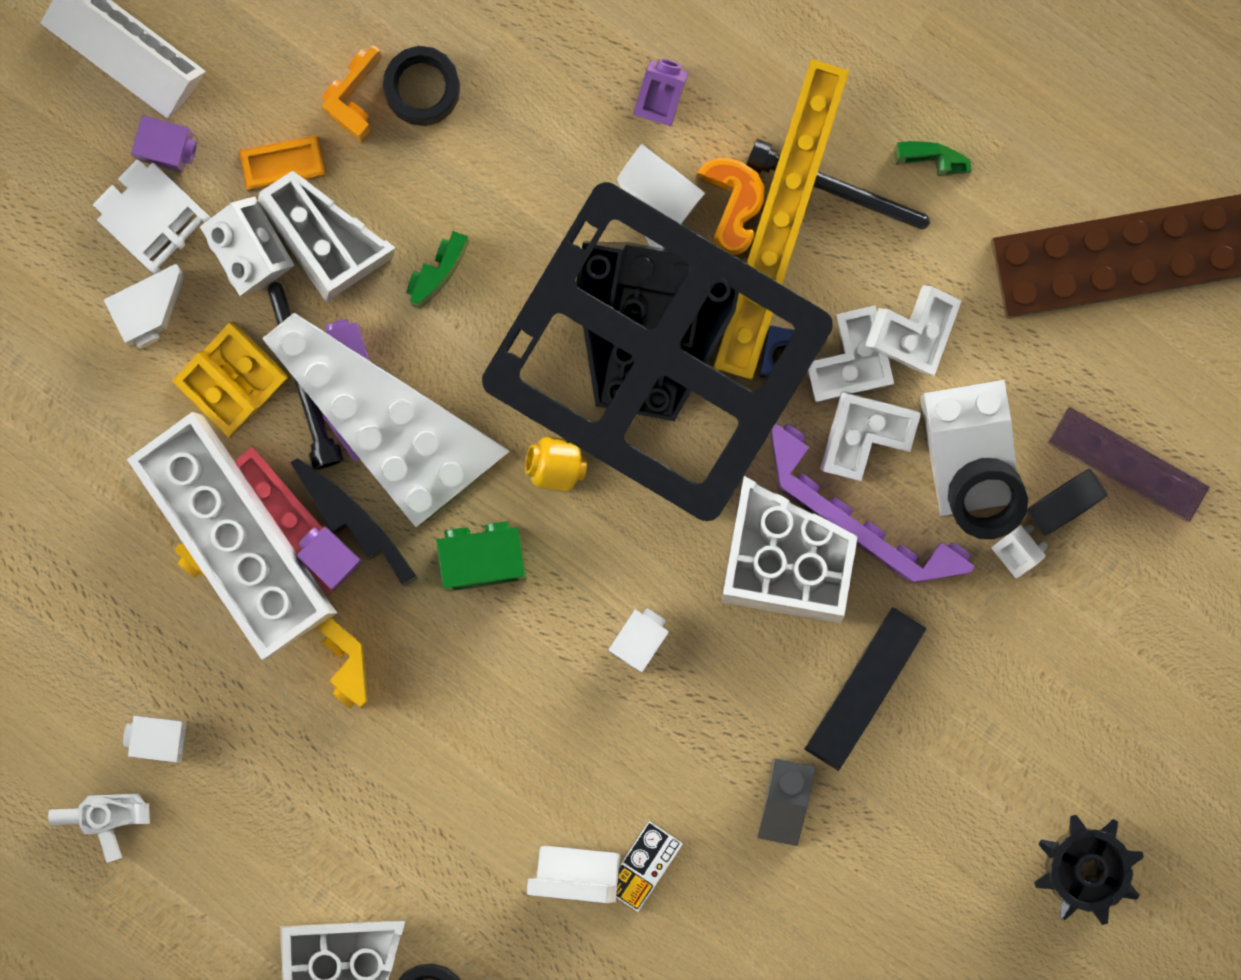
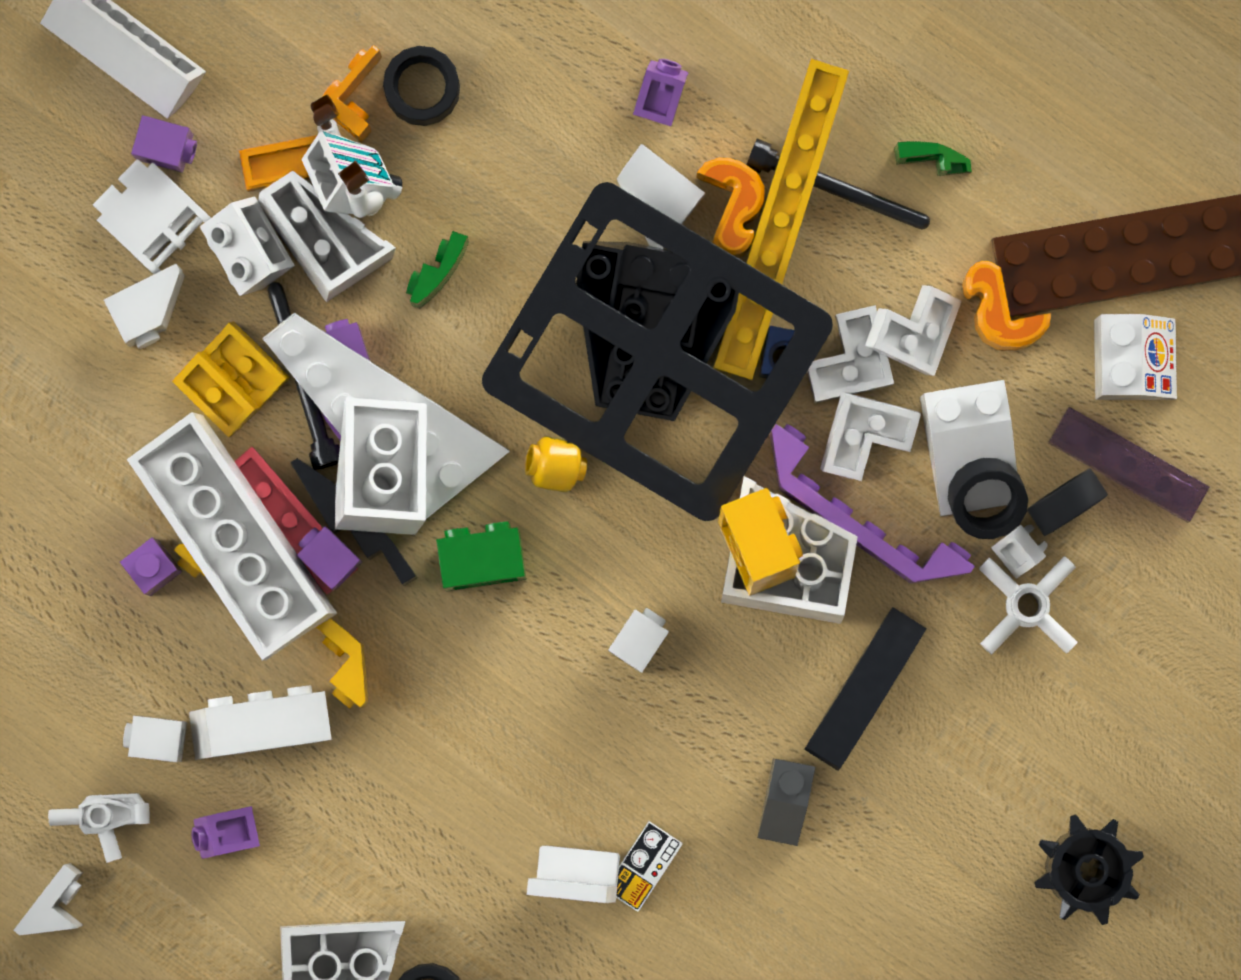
(45, 913): none -> white slope
(151, 566): none -> medium lavender brick
(225, 832): none -> medium lavender bracket
(260, 723): none -> white wedge
(345, 172): none -> white torso
(382, 467): none -> white slope
(759, 540): none -> yellow brick
(992, 314): none -> light orange animal
(1040, 593): none -> white bar
(1135, 357): none -> white slope

